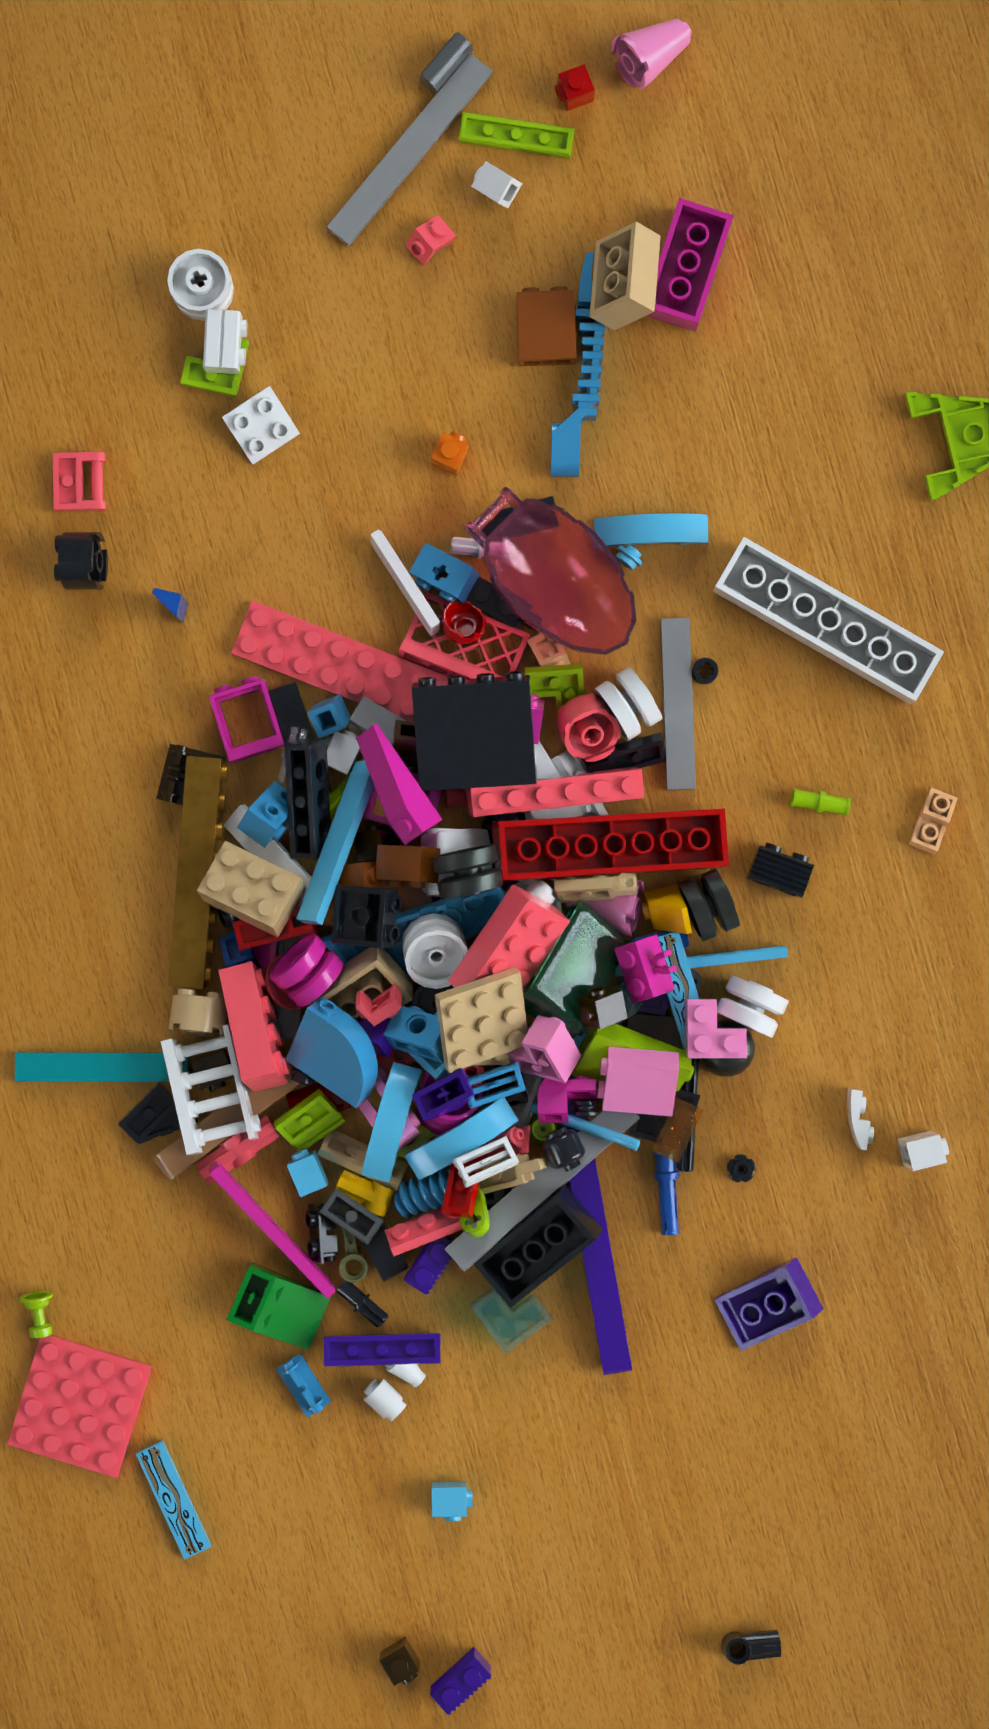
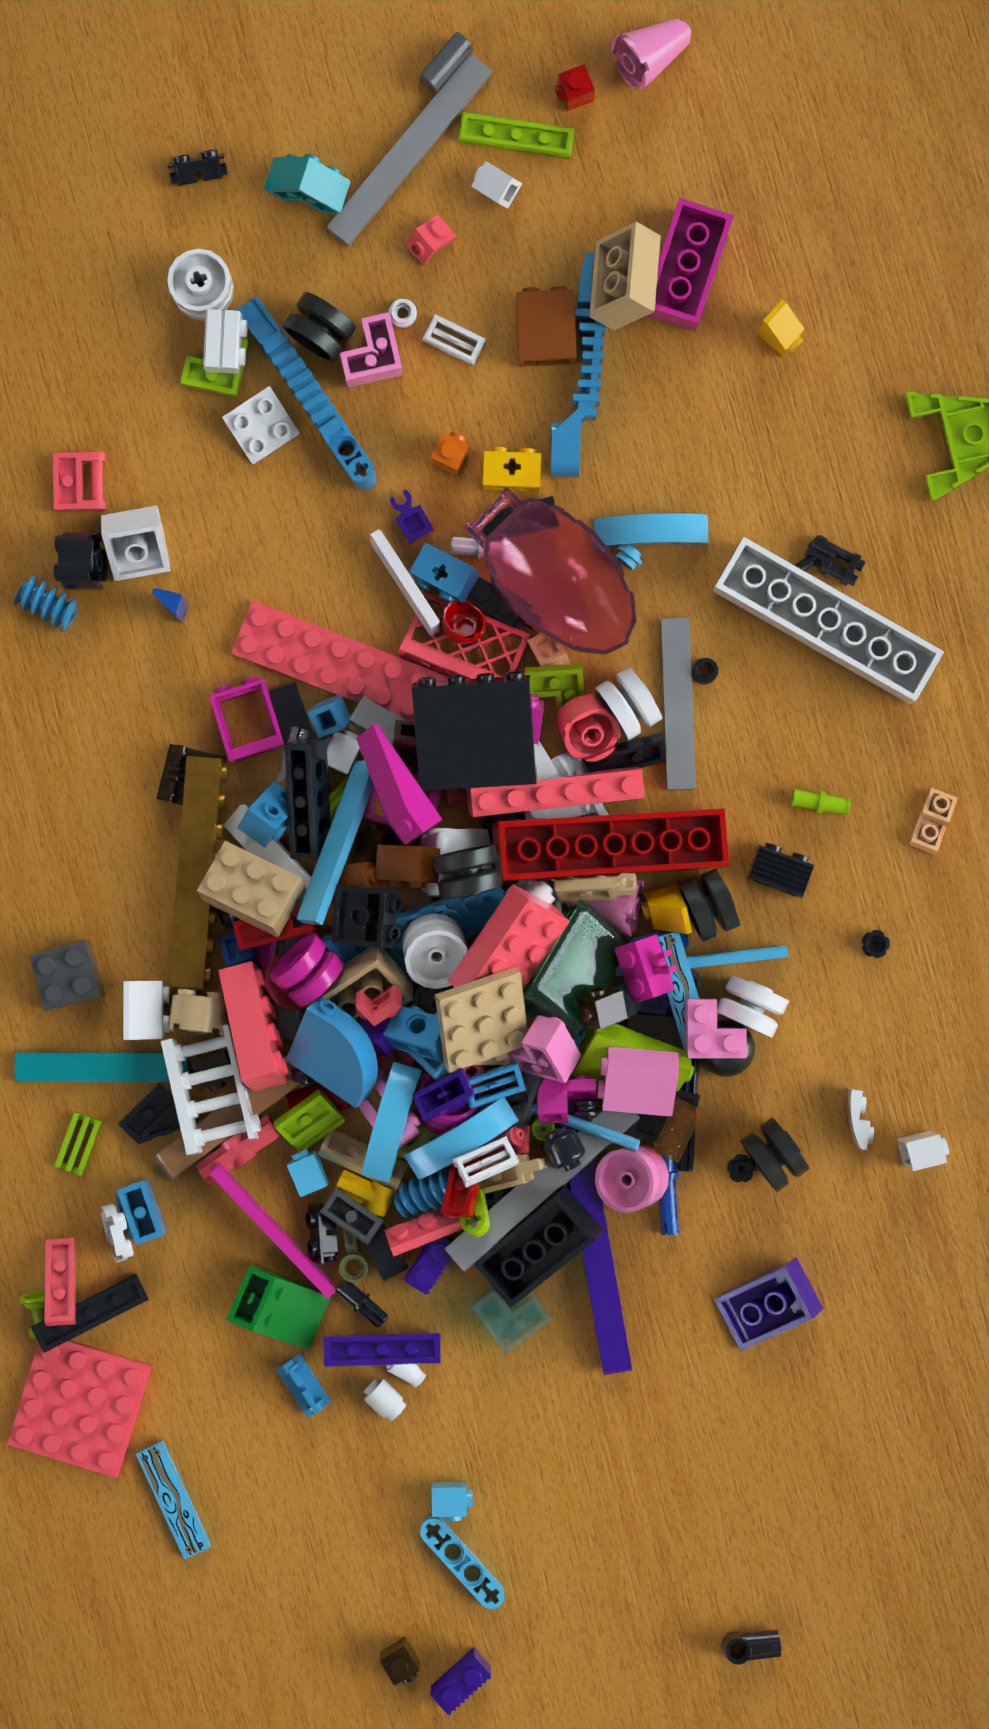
(46, 603): none -> dark azure piece
(60, 1281): none -> coral plate
(66, 1143): none -> lime tile
(67, 975): none -> dark grey brick
(93, 1312): none -> black tile
(114, 1224): none -> white plate
(135, 543): none -> white slope
(141, 1211): none -> dark azure brick
(145, 1009): none -> white slope
(186, 168): none -> black hinge
(307, 181): none -> teal brick
(308, 393): none -> dark azure piece
(319, 326): none -> pearl dark grey wheel
(377, 360): none -> bright pink brick
(403, 304): none -> white plate
(413, 521): none -> dark purple plate
(448, 349): none -> white tile
(464, 1560): none -> medium azure beam
(497, 476): none -> yellow brick
(631, 1178): none -> bright pink wheel
(773, 1155): none -> pearl dark grey wheel
(781, 329): none -> yellow slope
(822, 553): none -> black piece
(883, 944): none -> black plate

